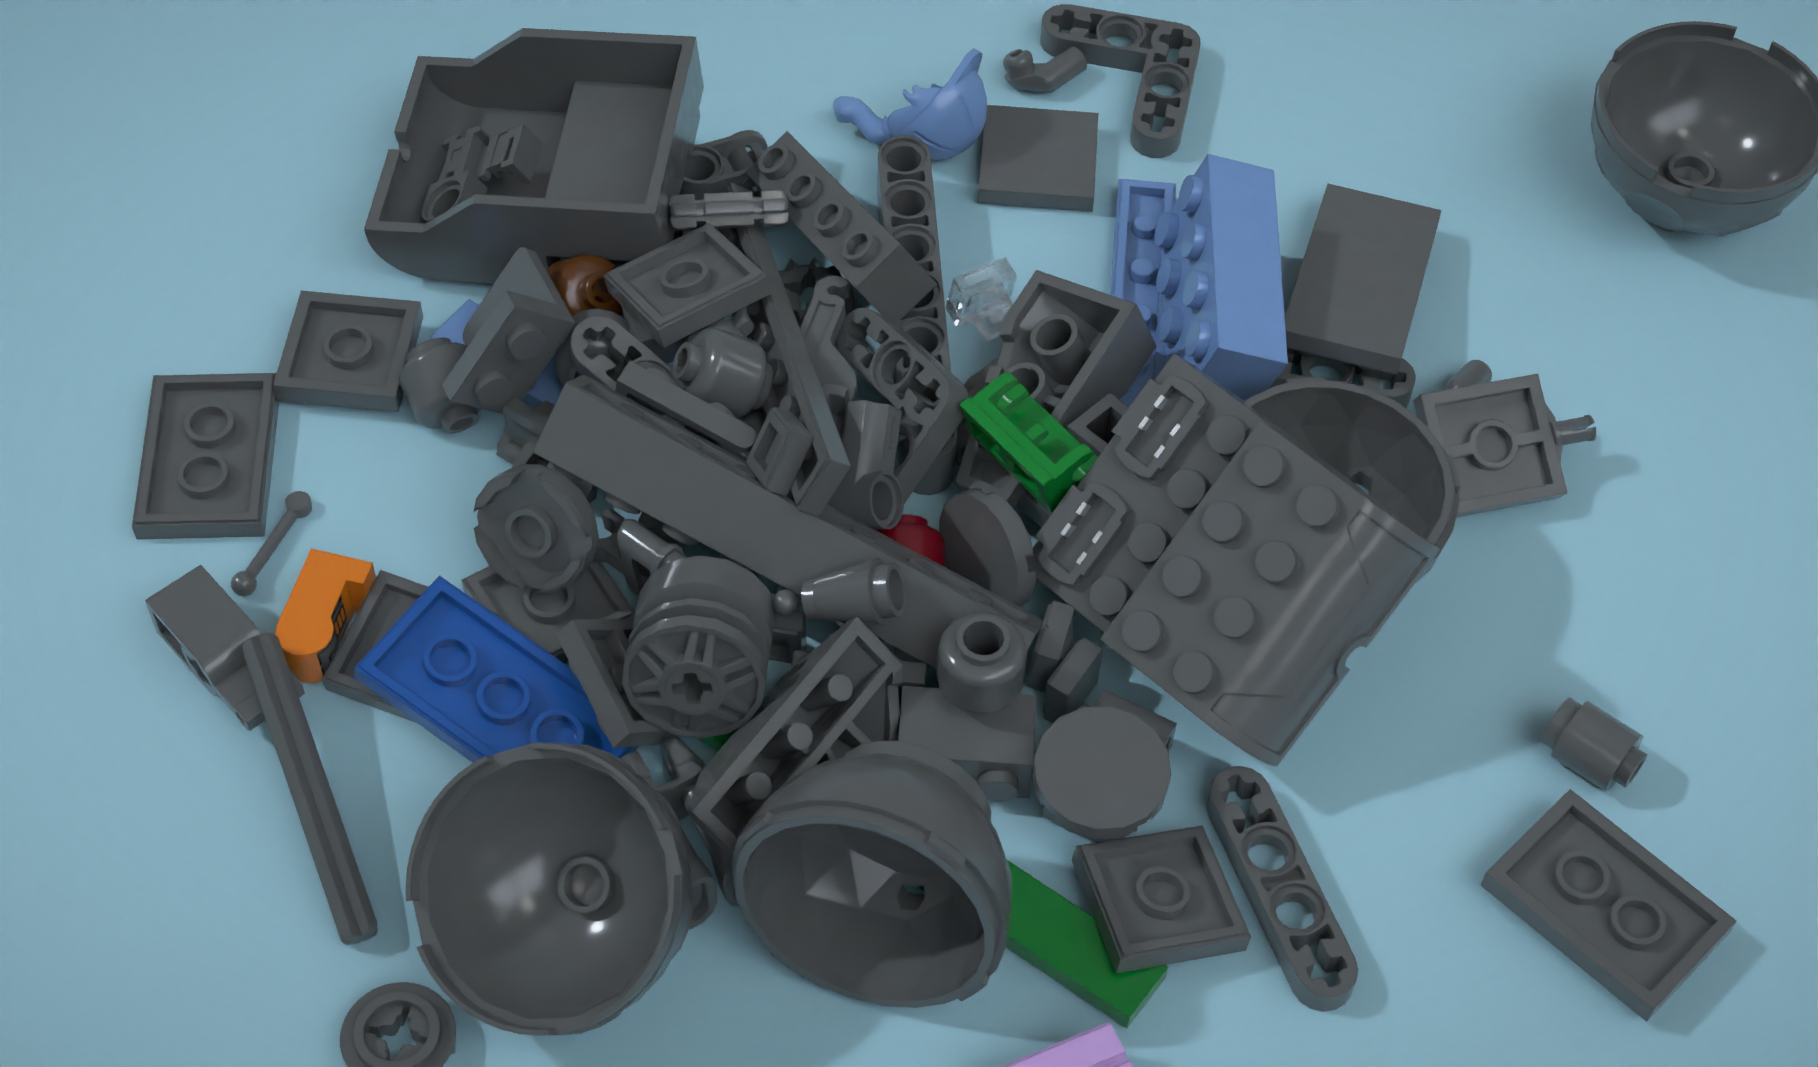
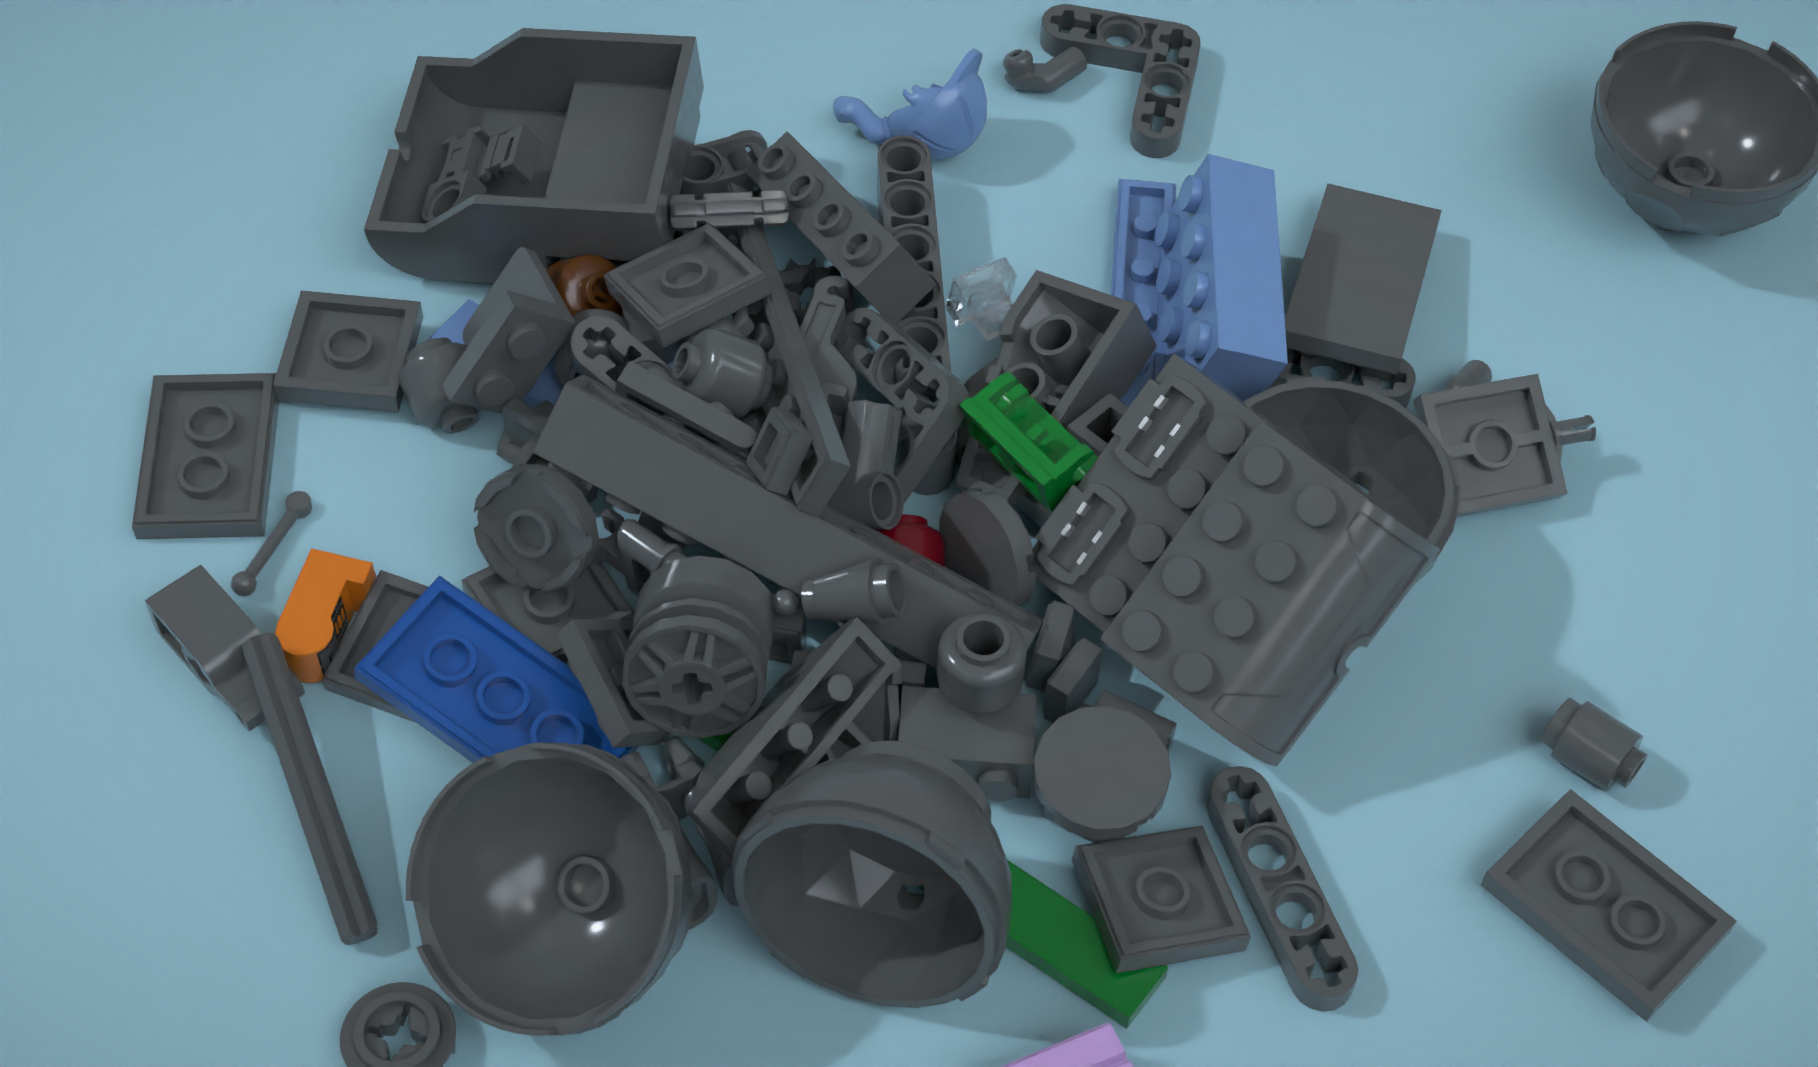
(1038, 158): dark grey tile -> none

